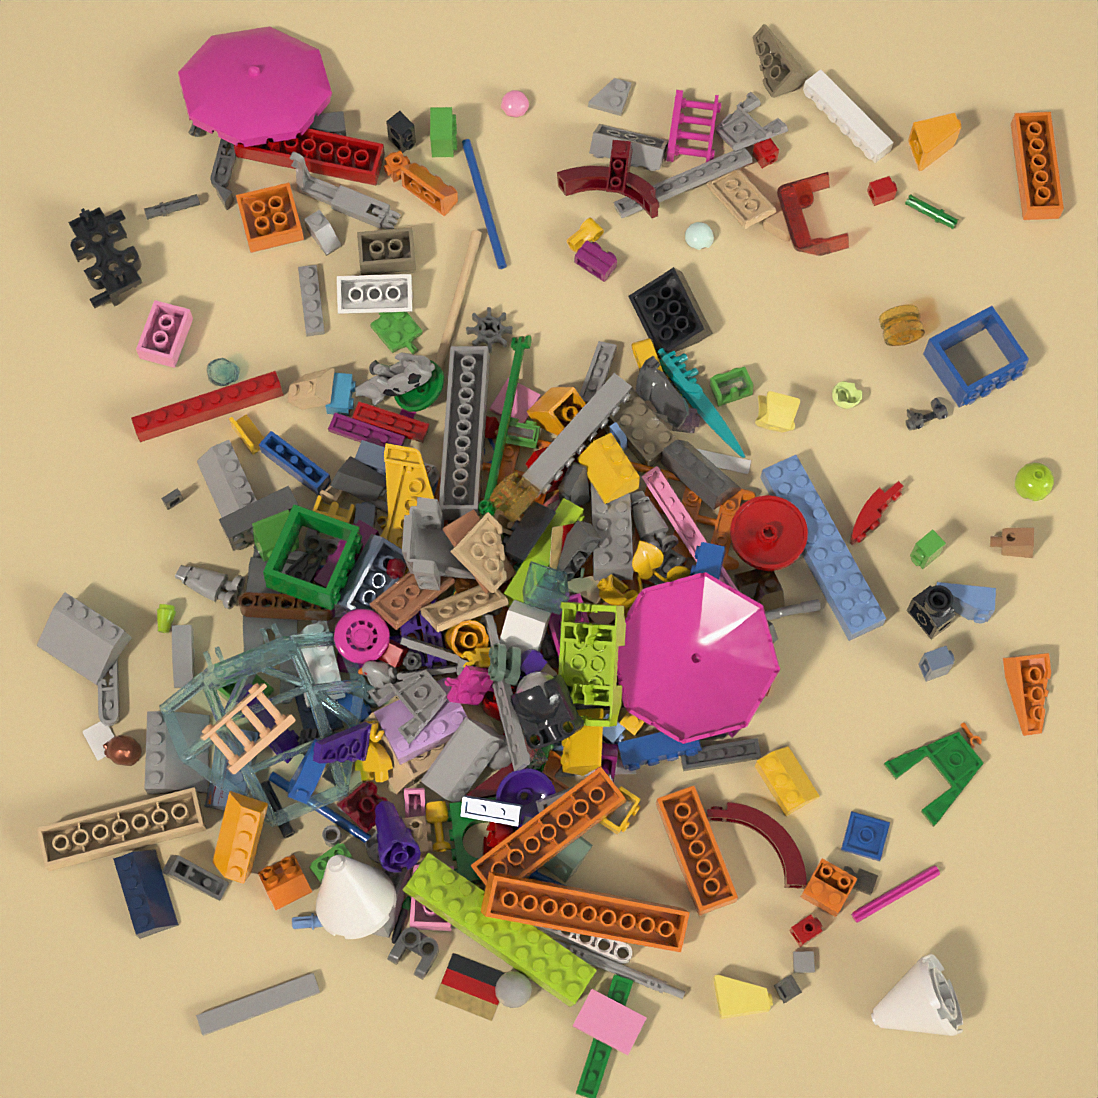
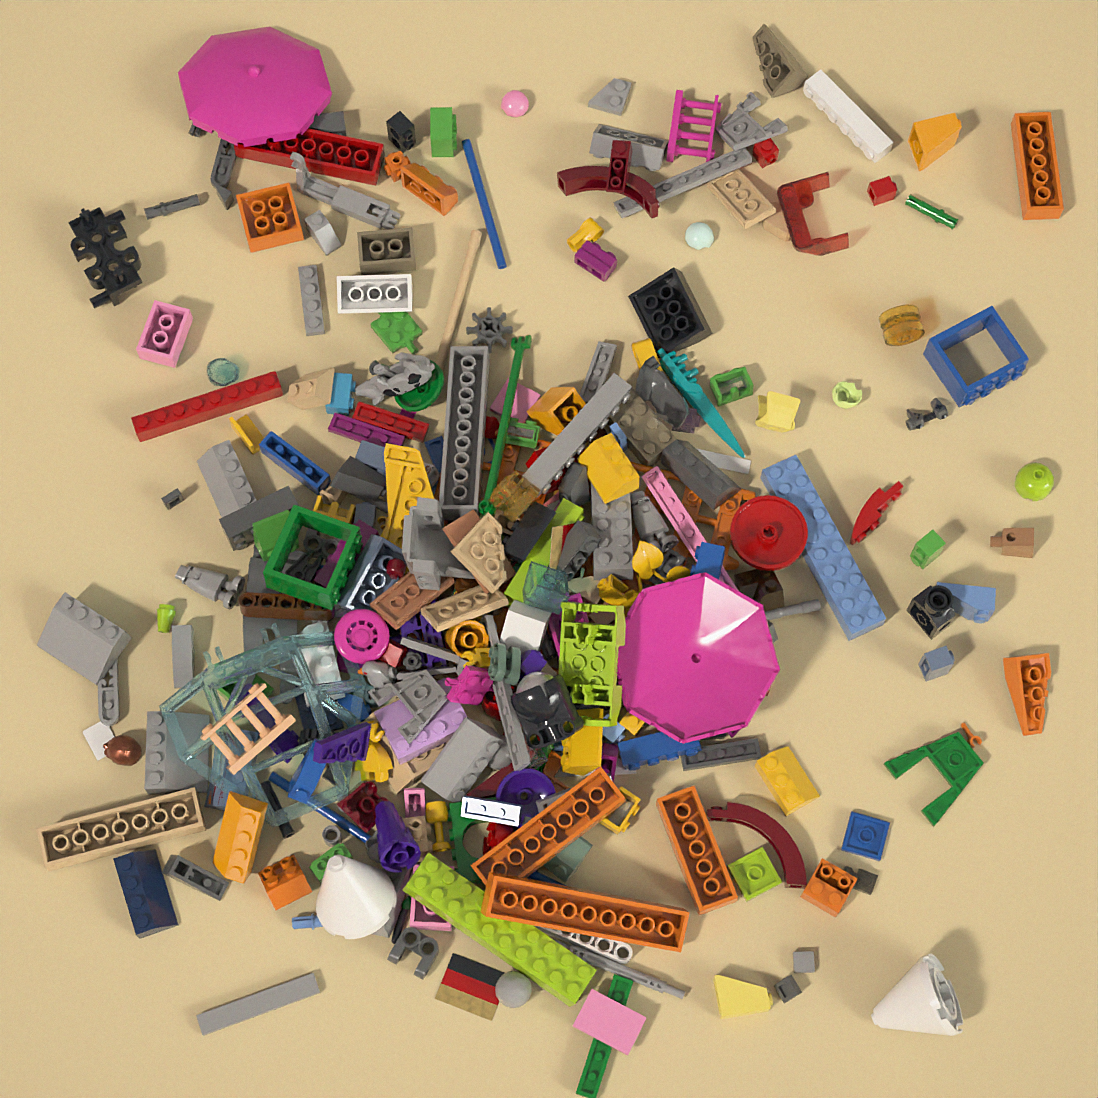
(435, 451): none -> blue tile
(754, 874): none -> lime plate
(806, 930): red brick -> none
(895, 894): dark pink axle -> none

